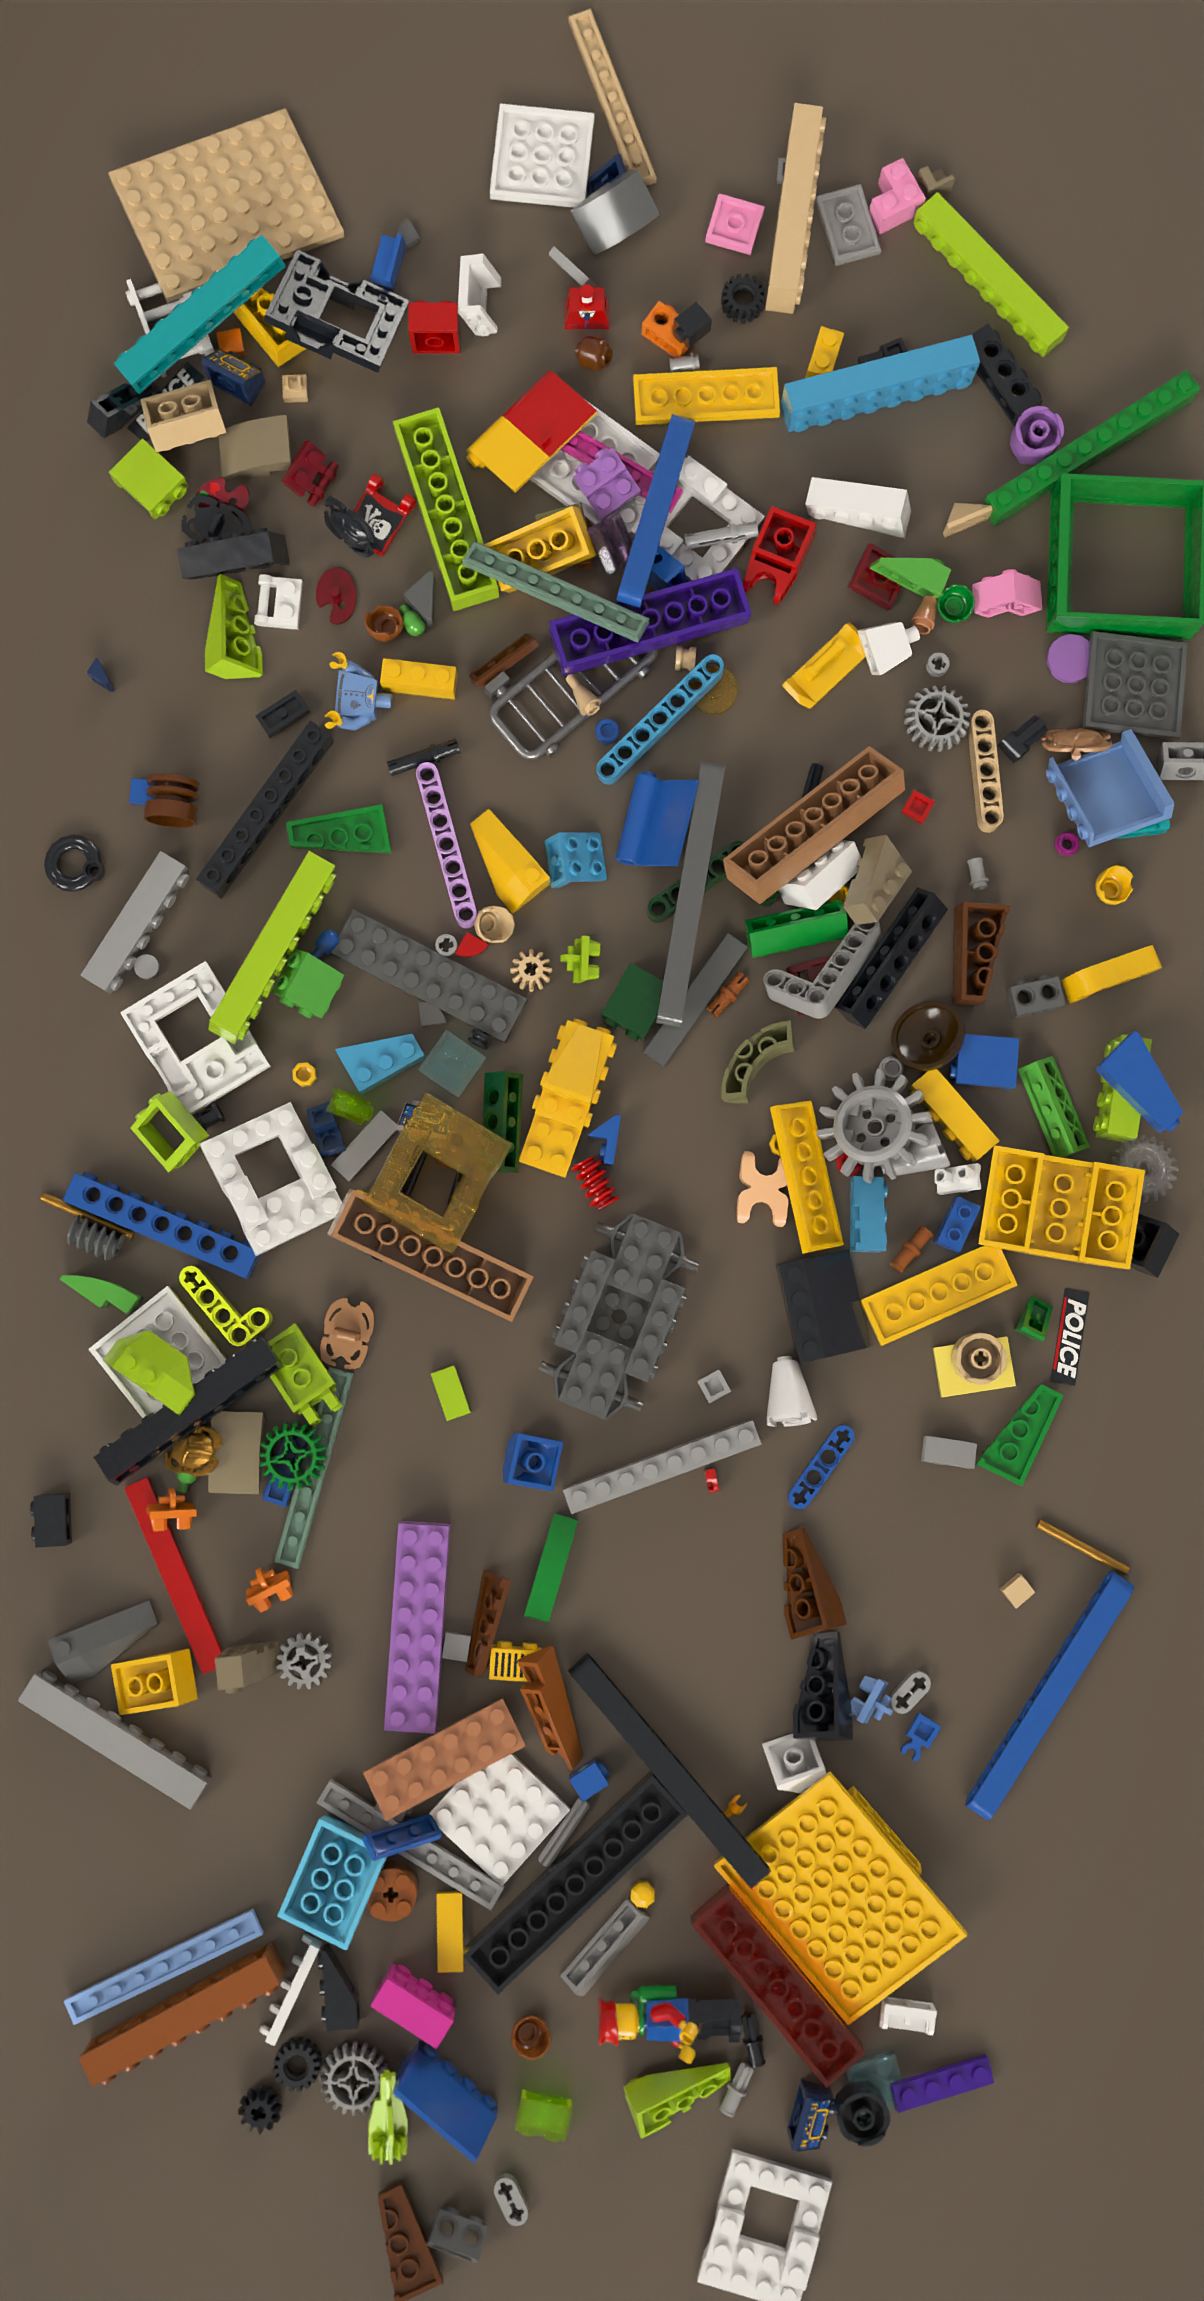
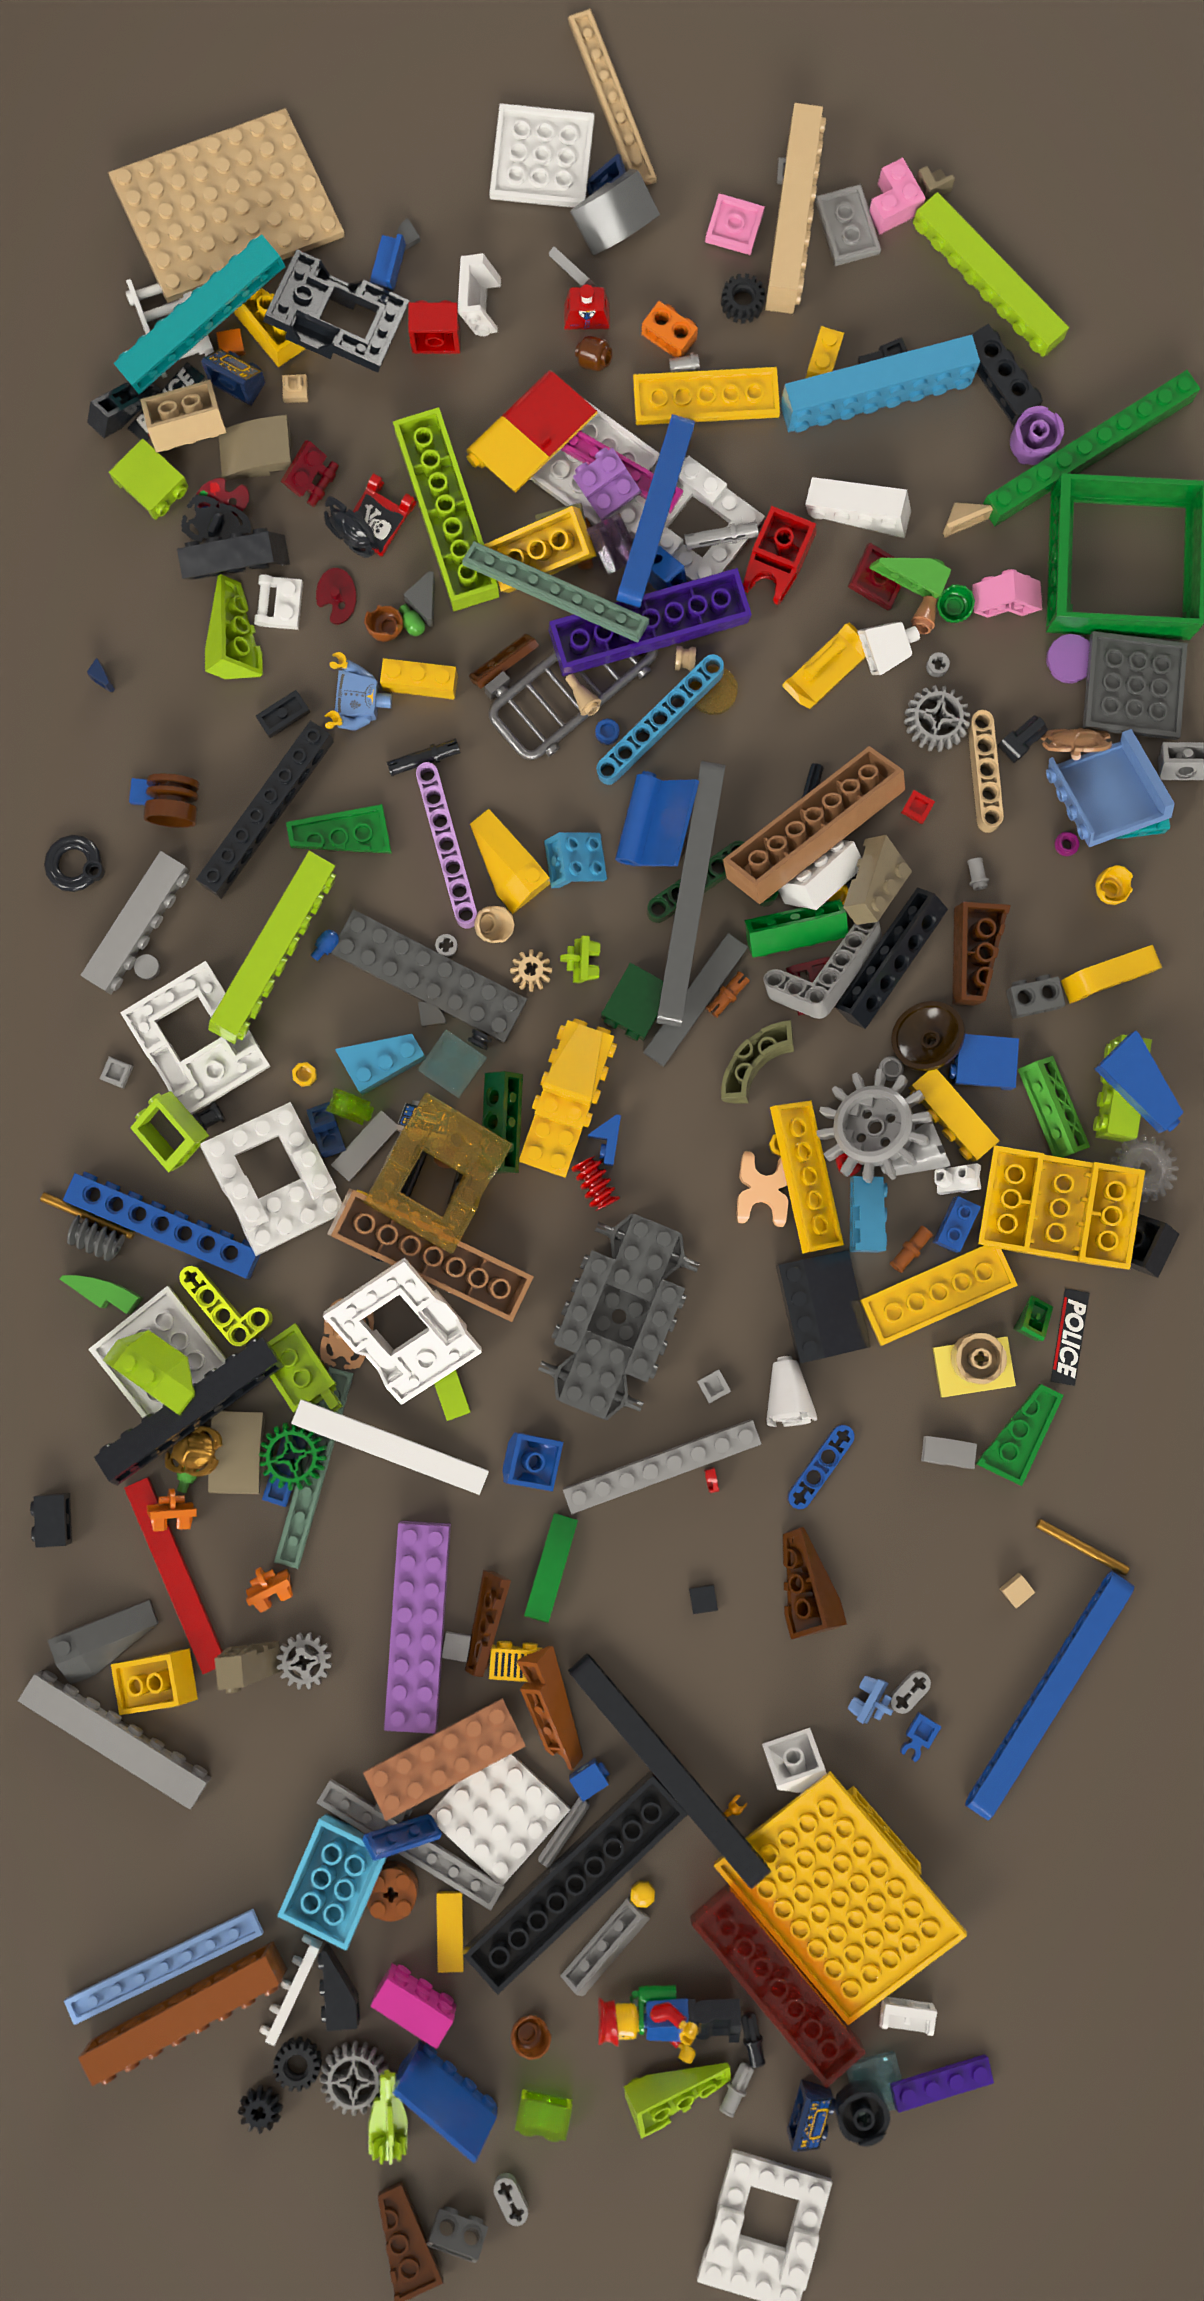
(116, 1072): none -> light grey tile
(307, 984): bright green brick -> none
(389, 1446): none -> white tile
(422, 1358): none -> white piece
(471, 946): red tile -> none
(691, 325): black brick -> none
(703, 1599): none -> black tile
(824, 1701): black wedge -> none

